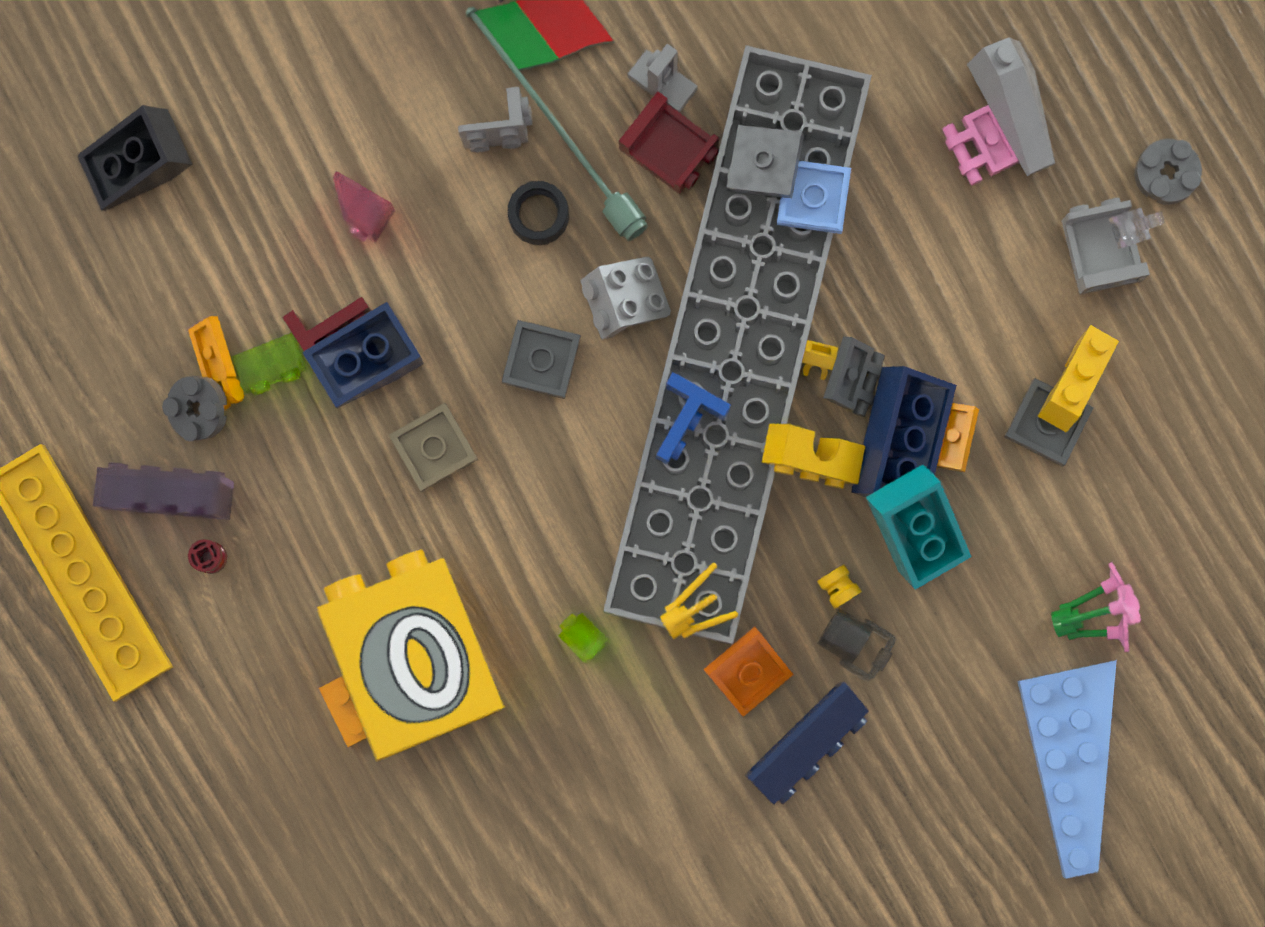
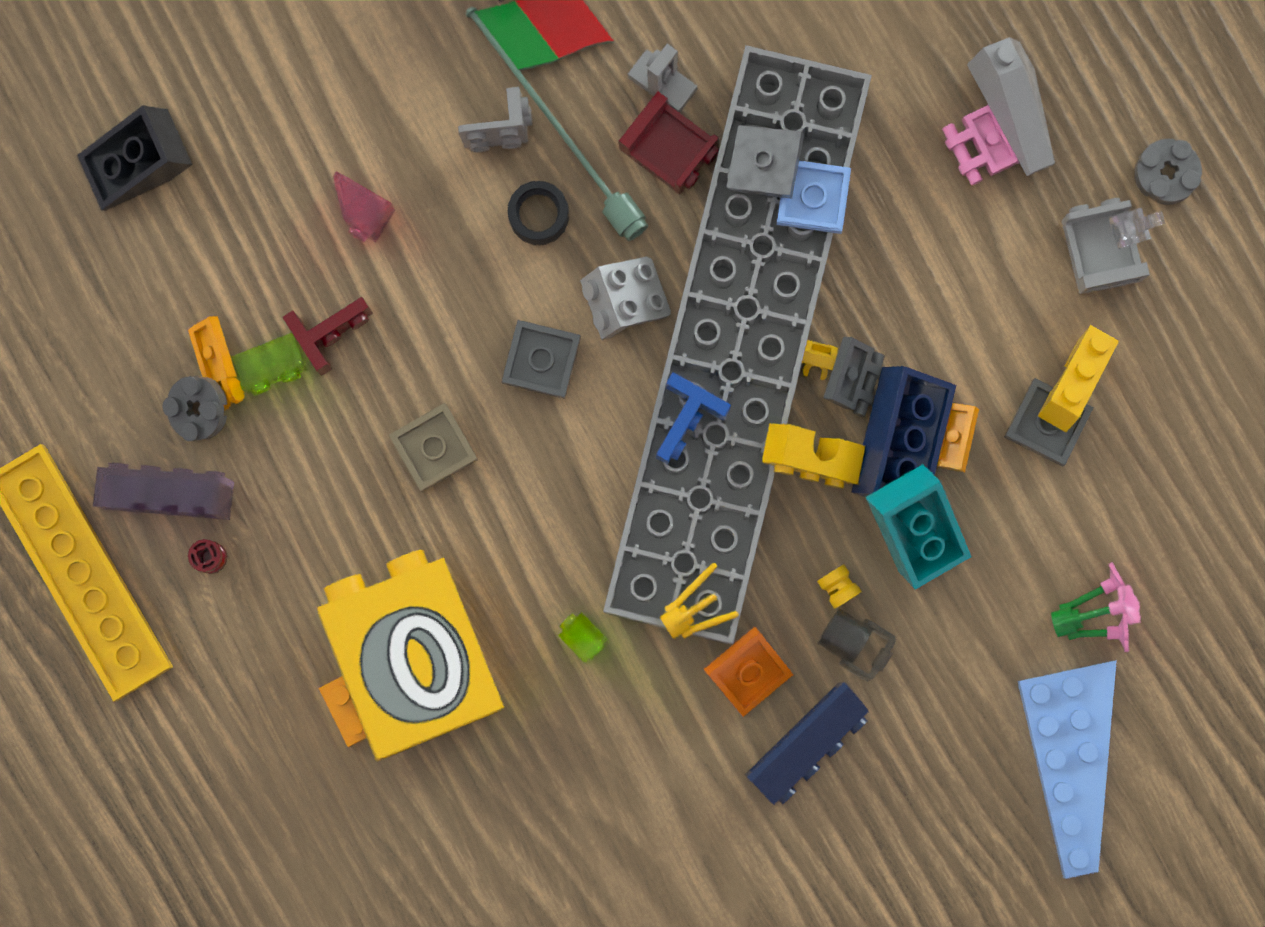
(363, 356): dark blue slope -> none

